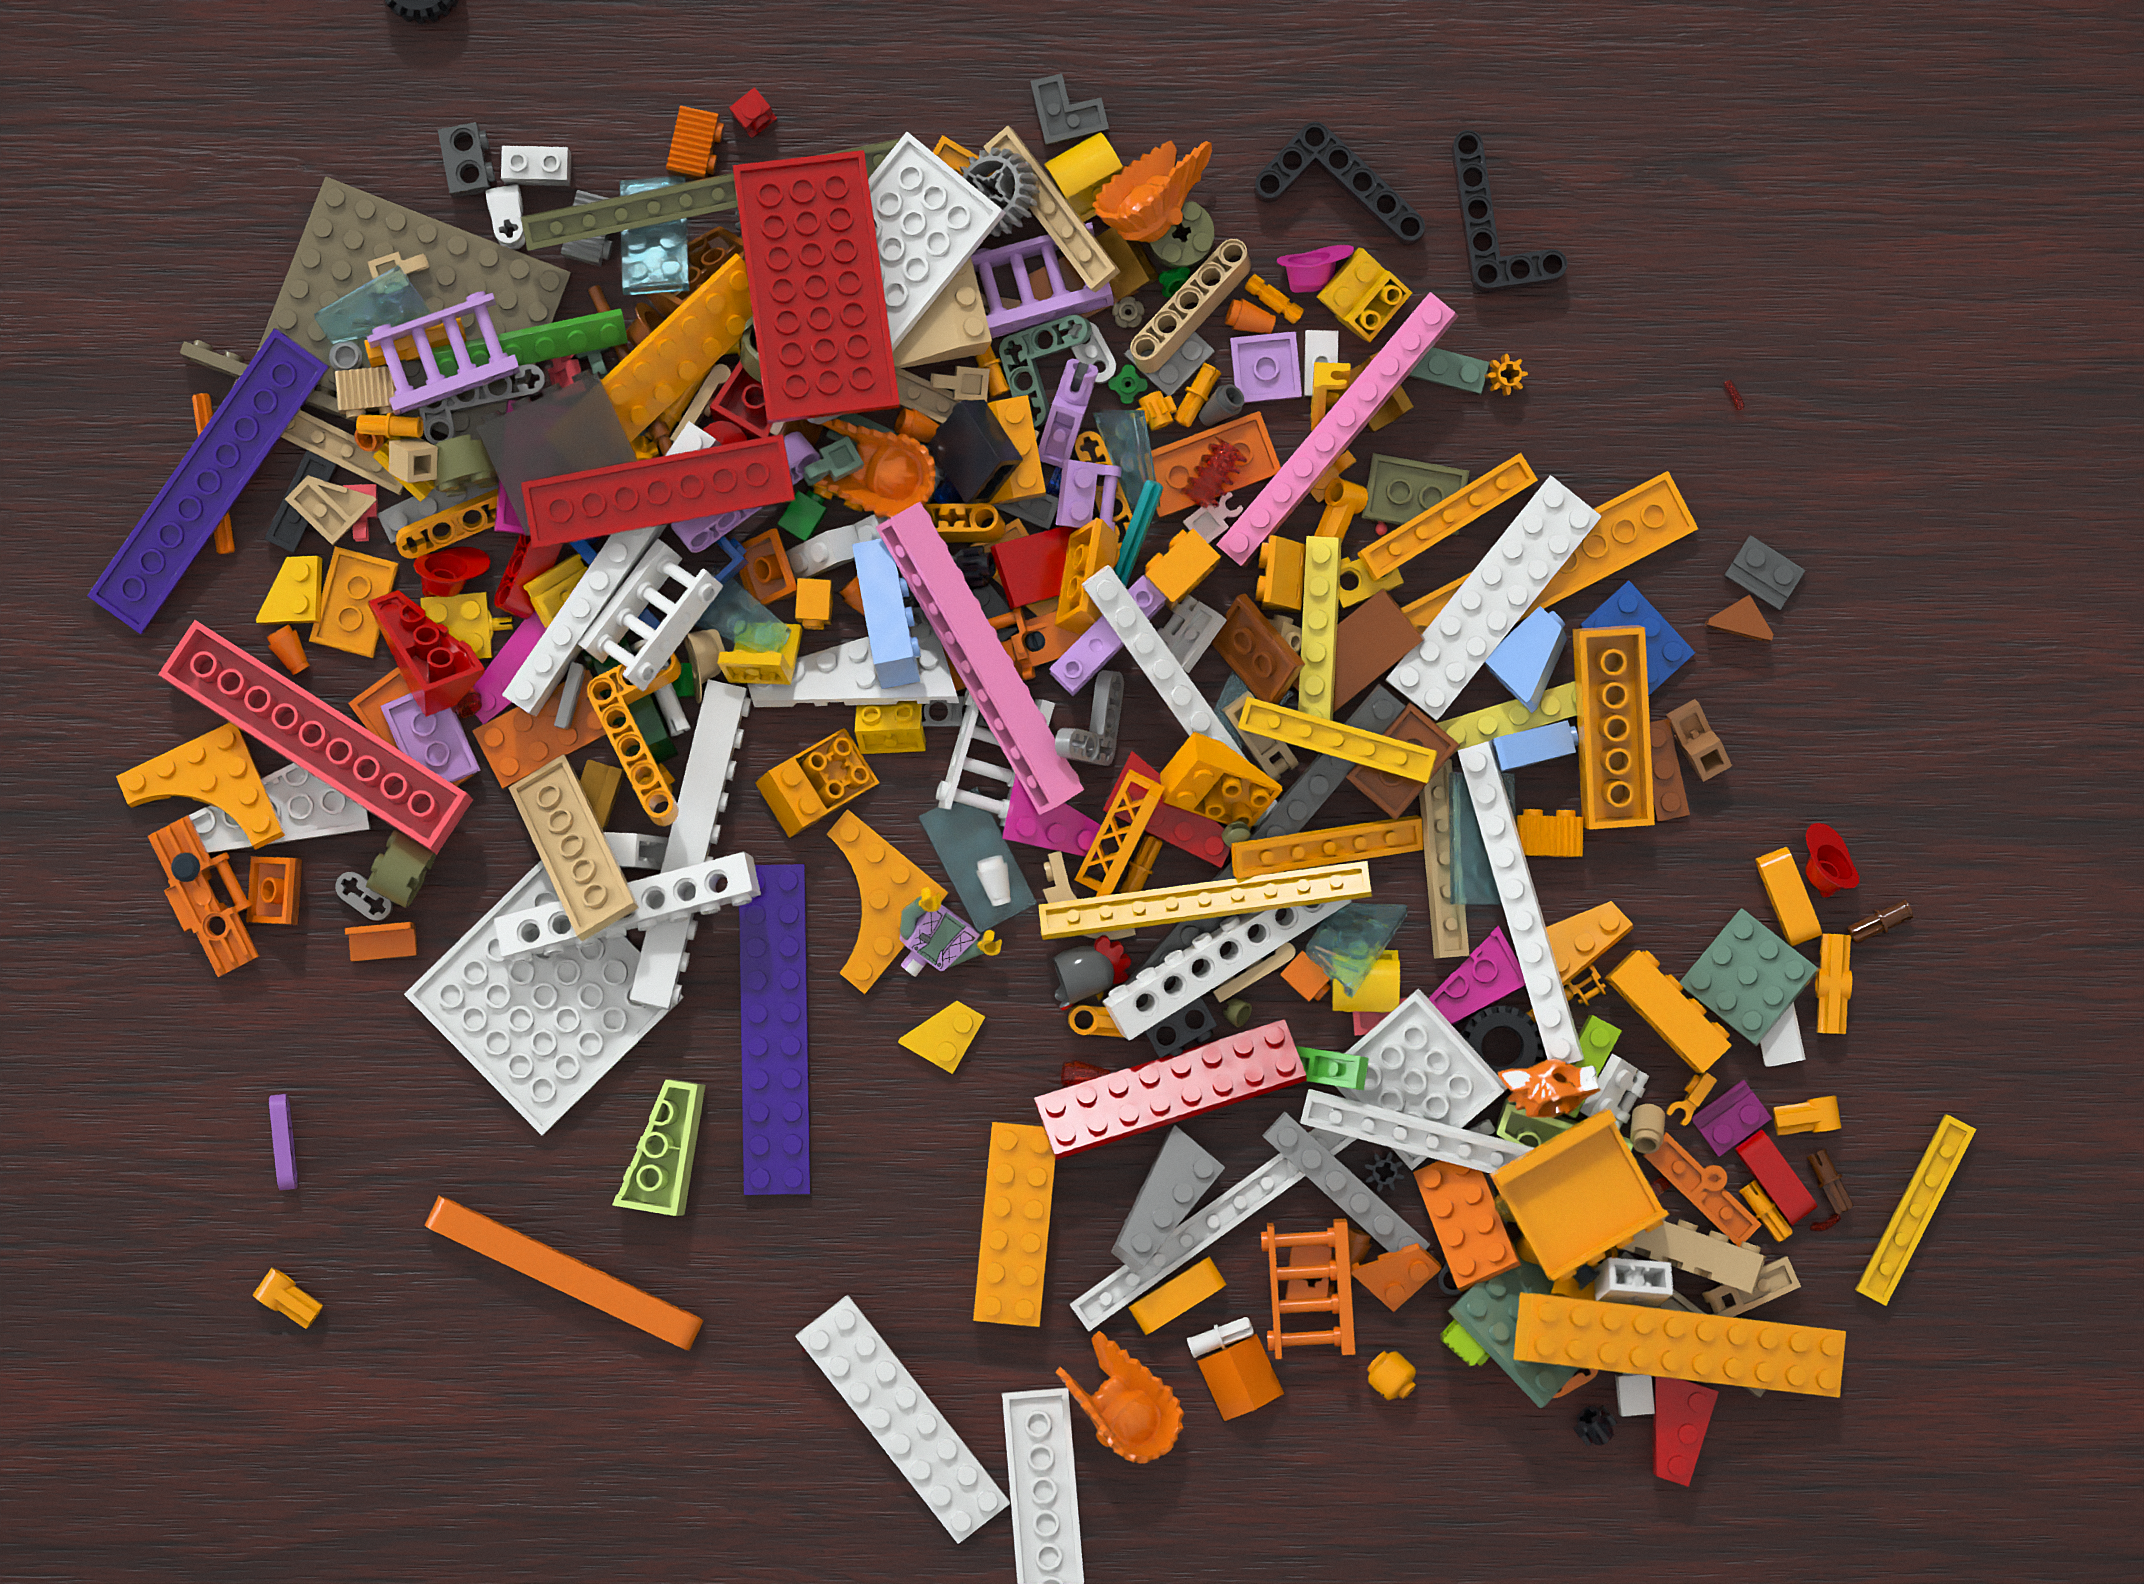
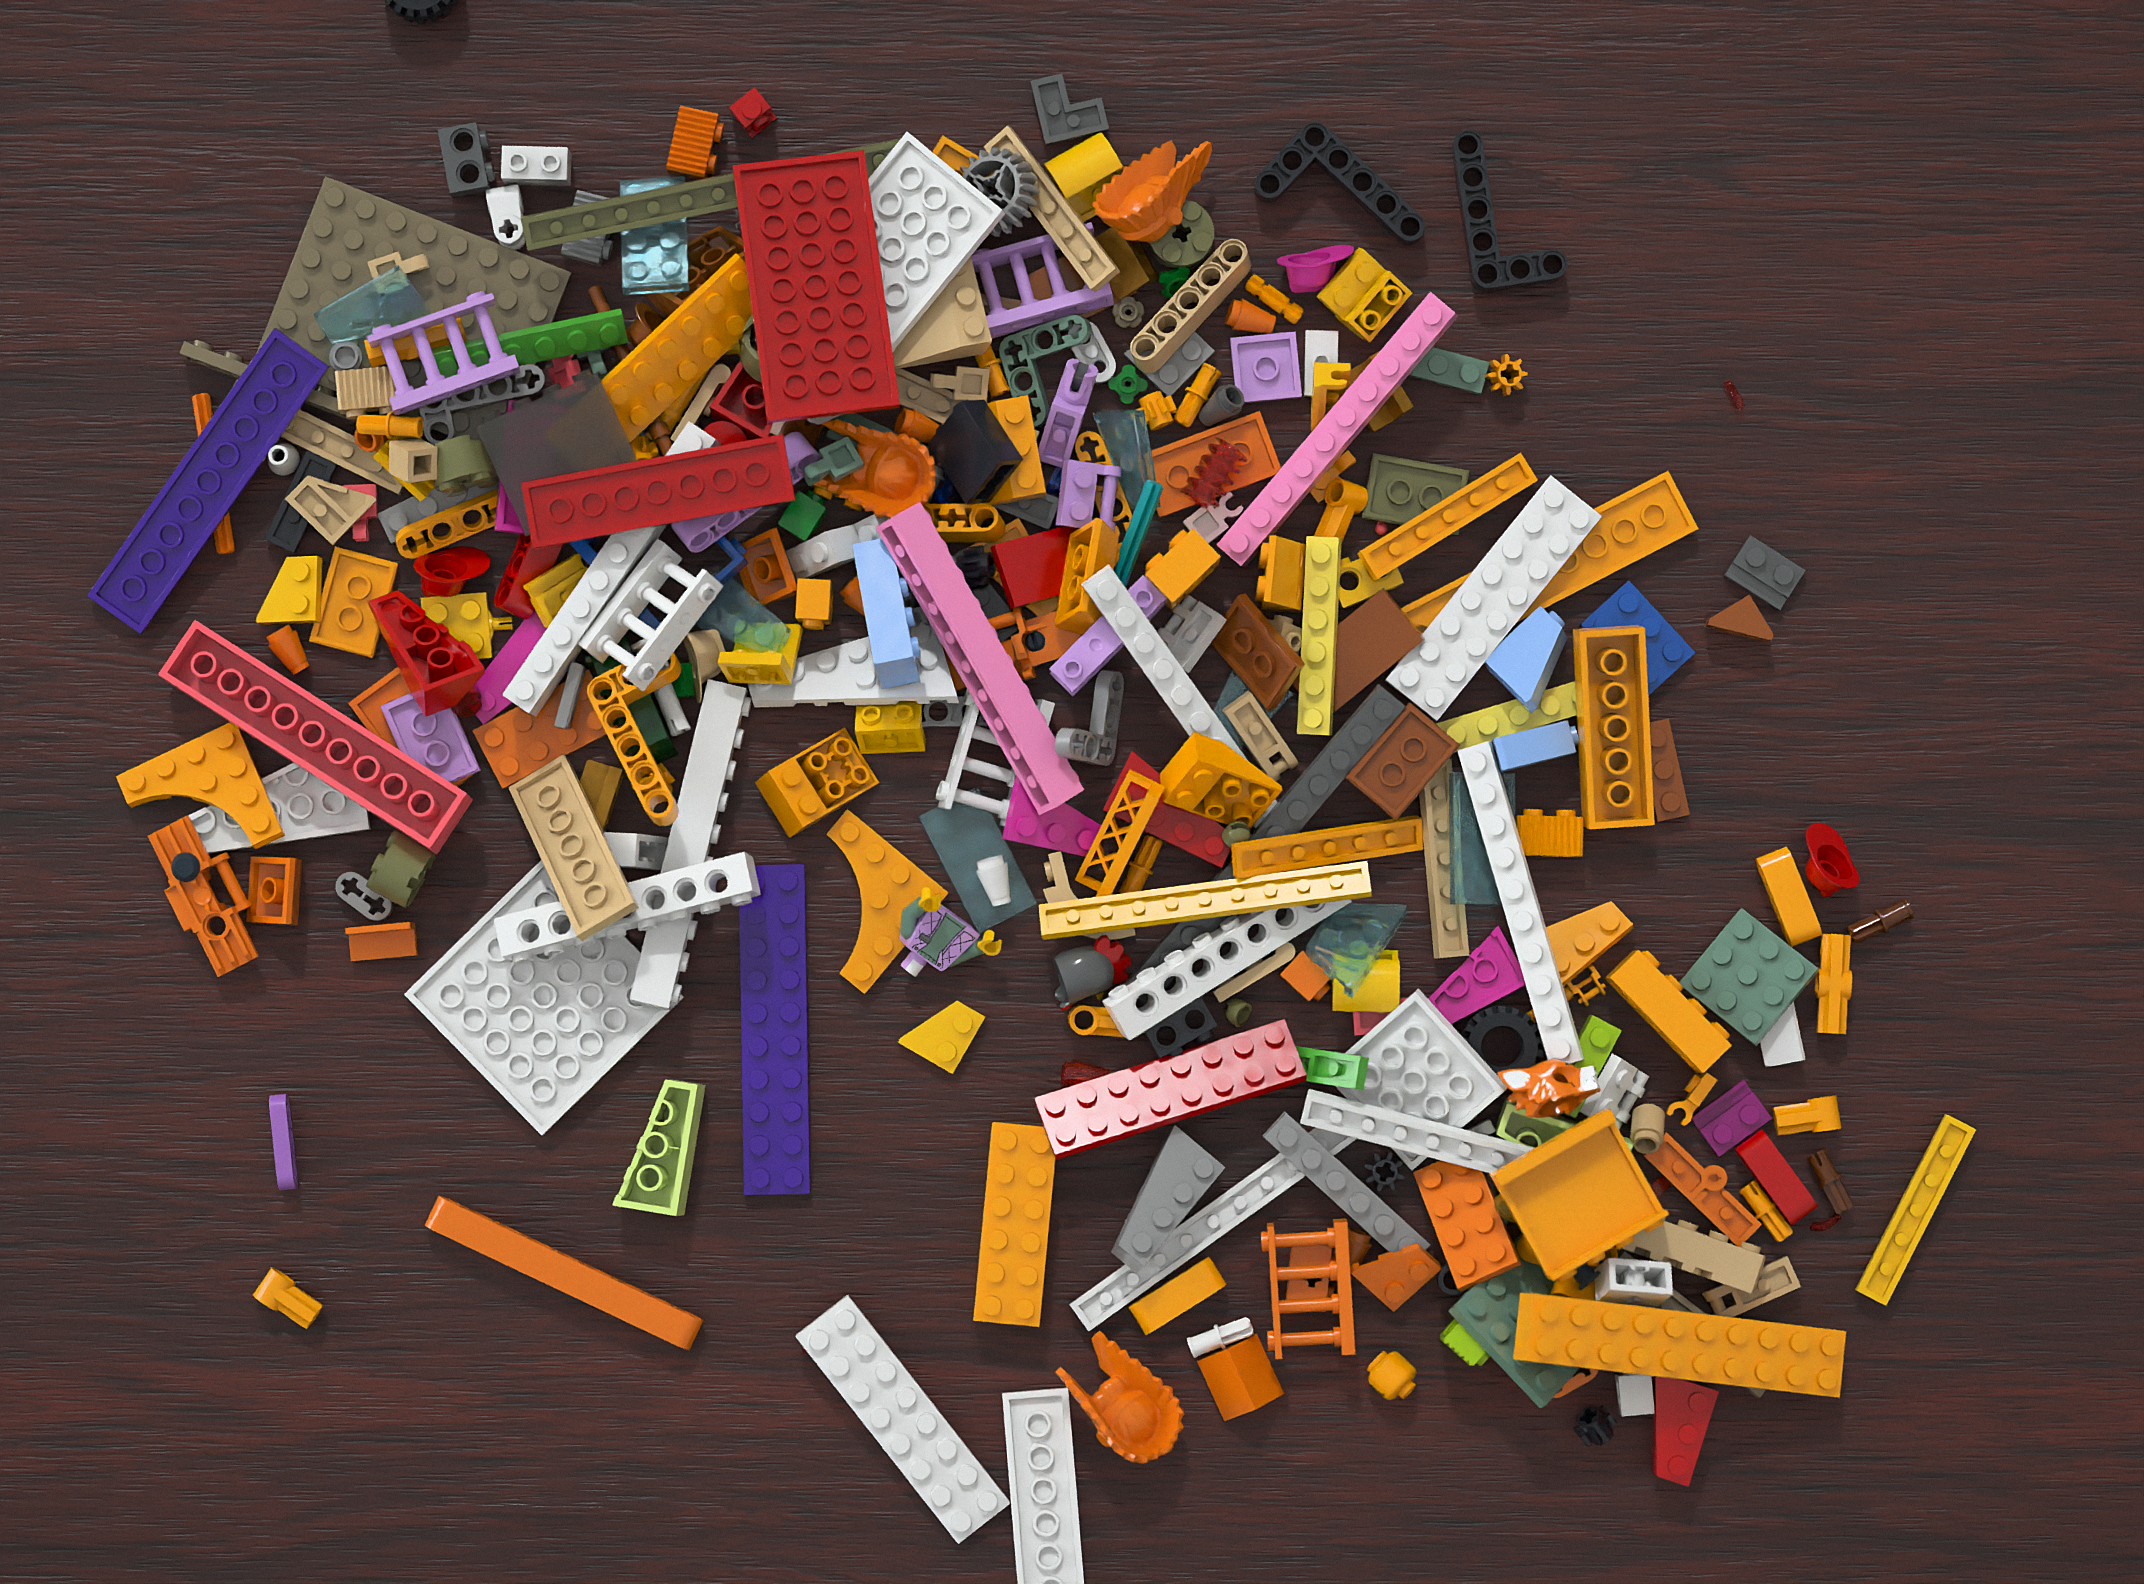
(290, 461): none -> white cone
(1337, 740): yellow plate -> none
(1698, 741): medium nougat brick -> none

